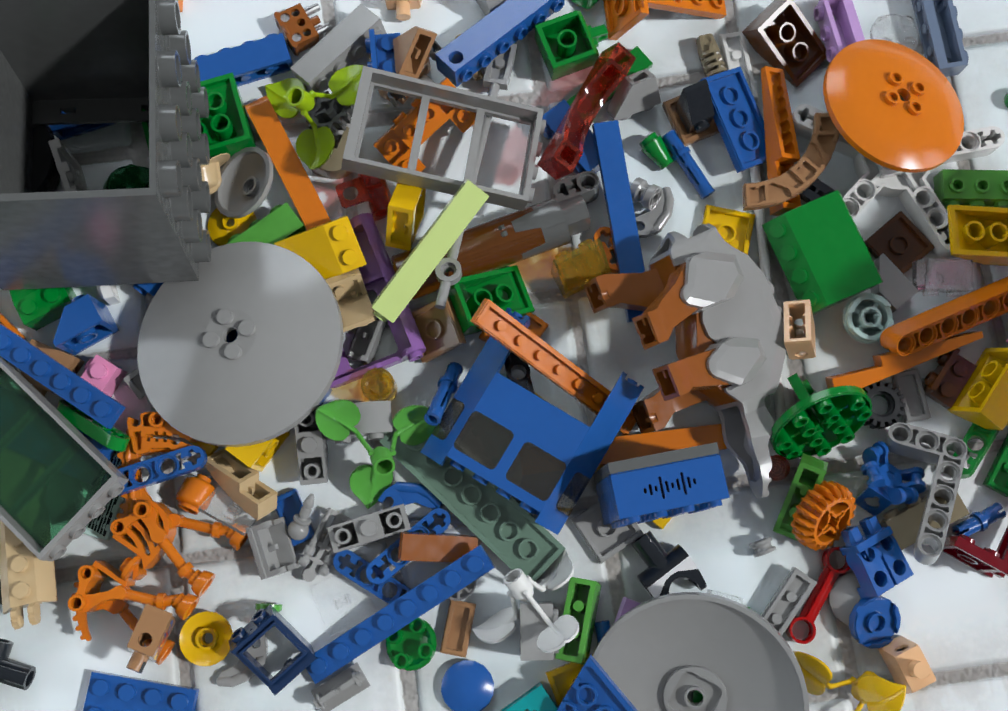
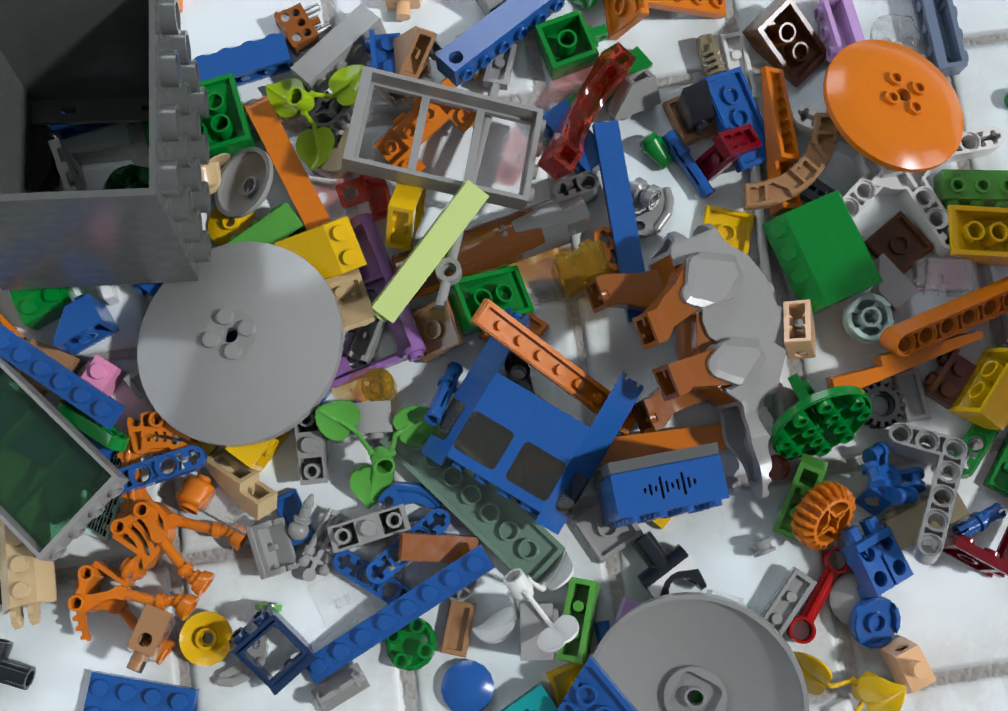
(727, 149): none -> dark red bracket

